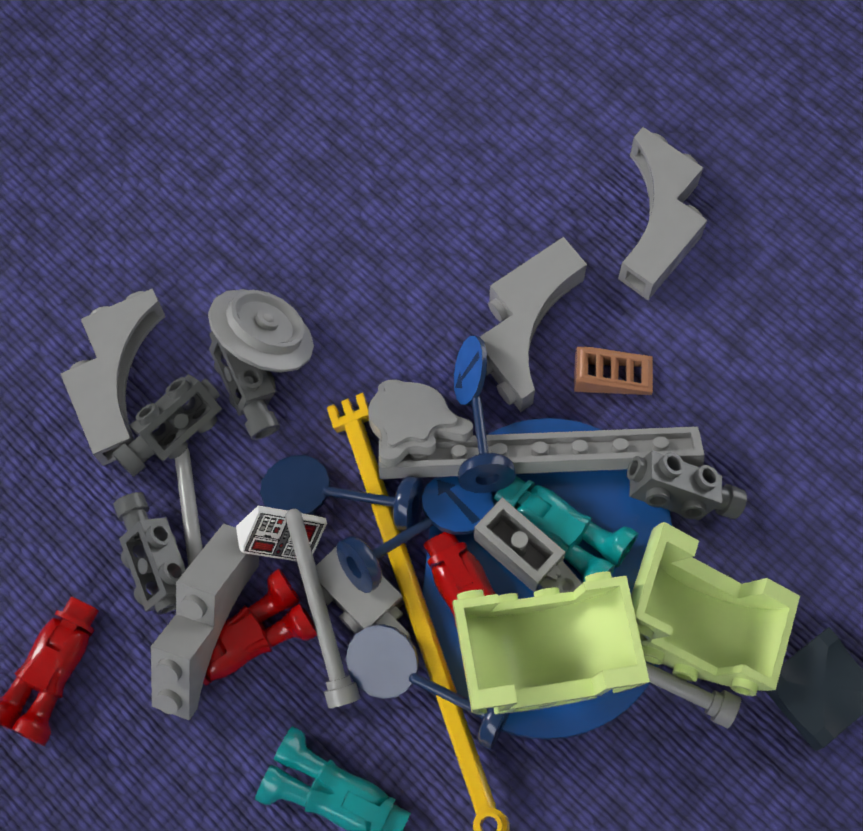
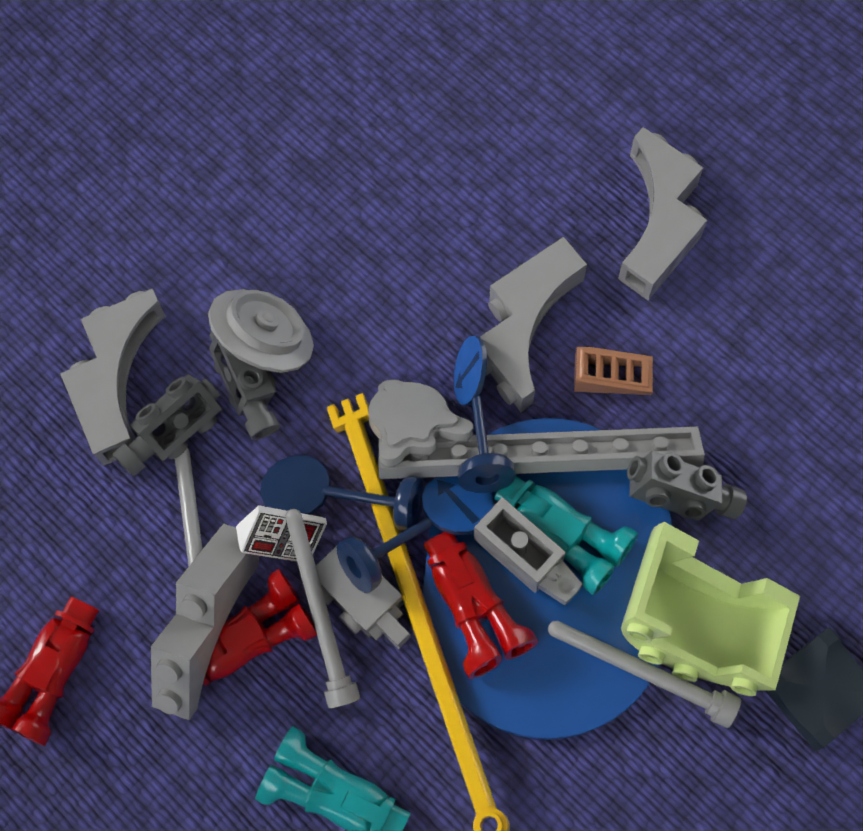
(158, 556): dark grey brick -> none
(387, 665): piece -> none
(549, 645): yellowish green cylinder -> none

